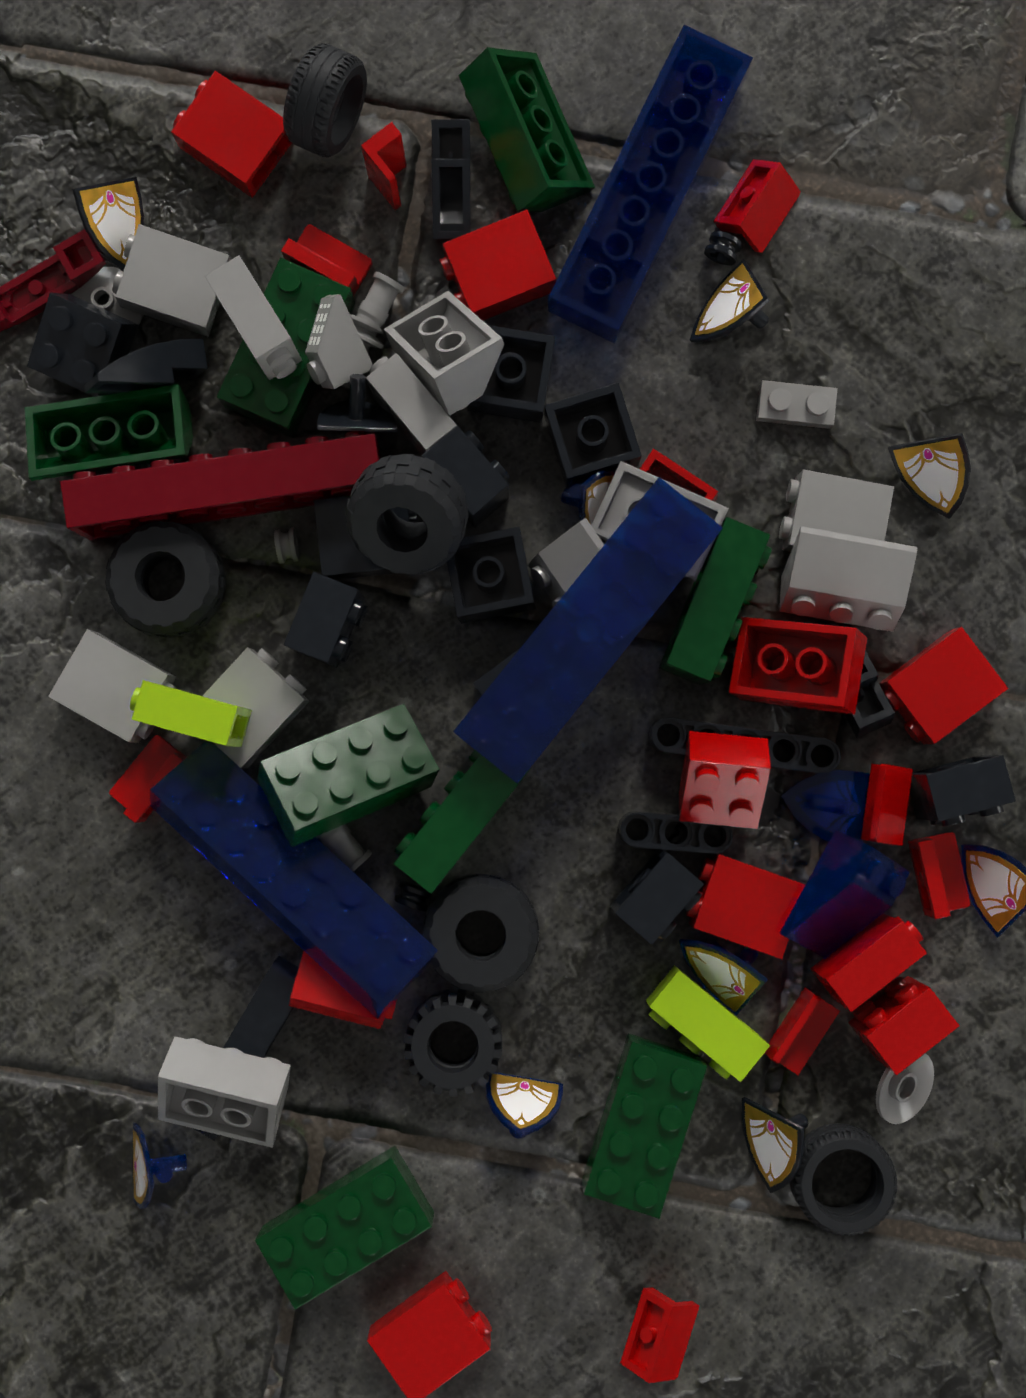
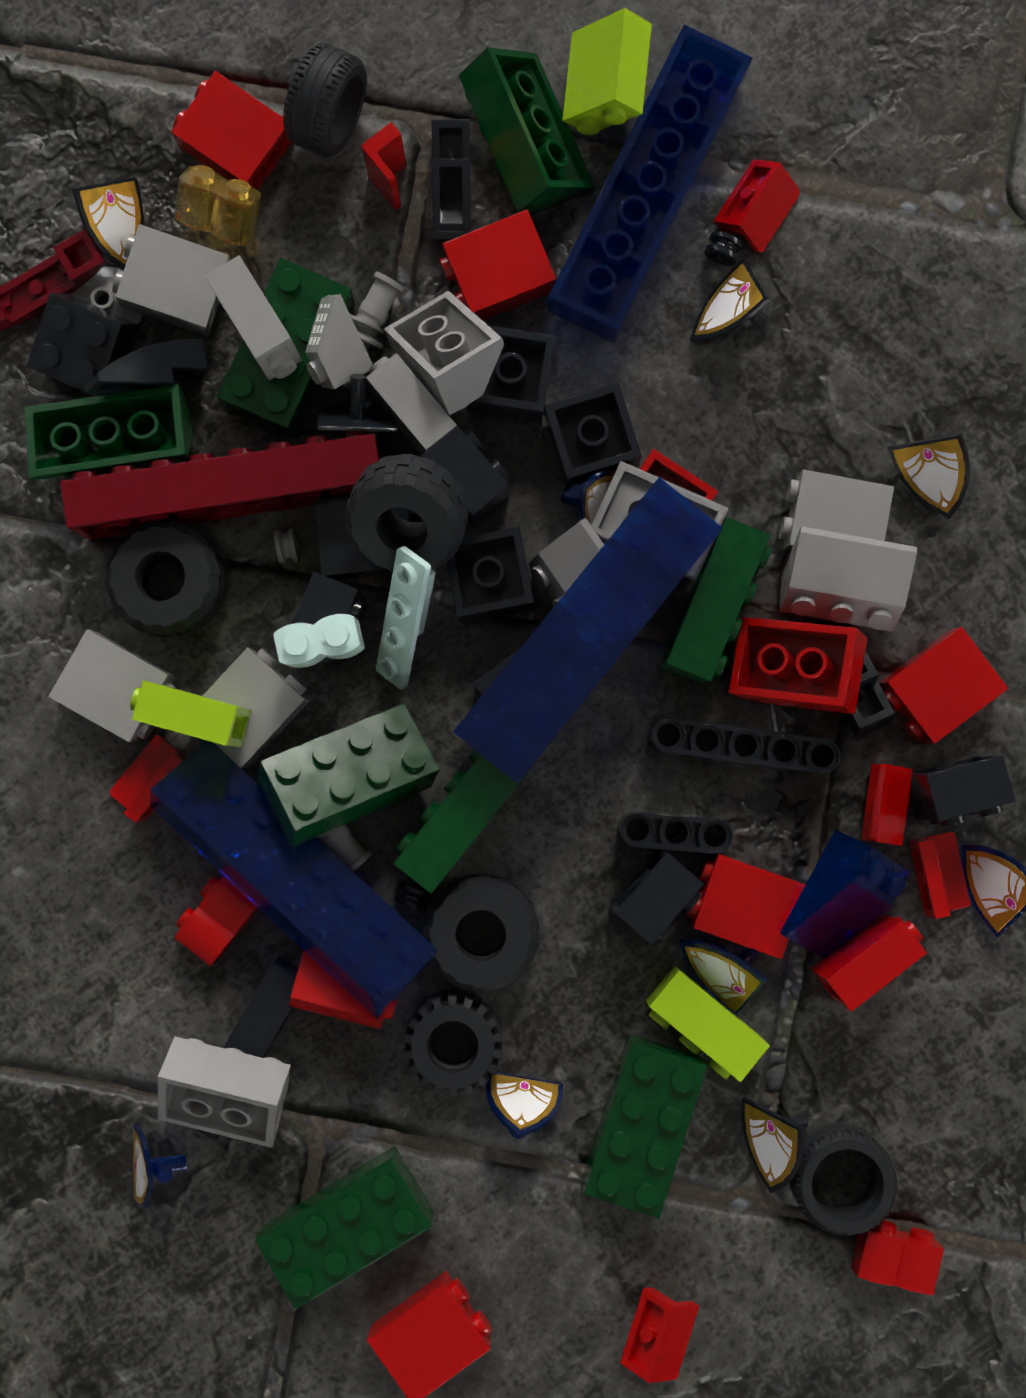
(215, 921): none -> red brick
(217, 205): none -> clear yellow brick
(308, 644): none -> light aqua brick
(328, 257): red panel -> none
(404, 615): none -> light aqua bracket
(607, 72): none -> lime brick
(724, 779): red brick -> none
(796, 404): light grey plate -> none
(801, 1031): red panel -> none
(830, 803): clear blue shield -> none
(898, 1257): none -> red brick
(902, 1023): red brick -> none
(905, 1094): light grey dish -> none

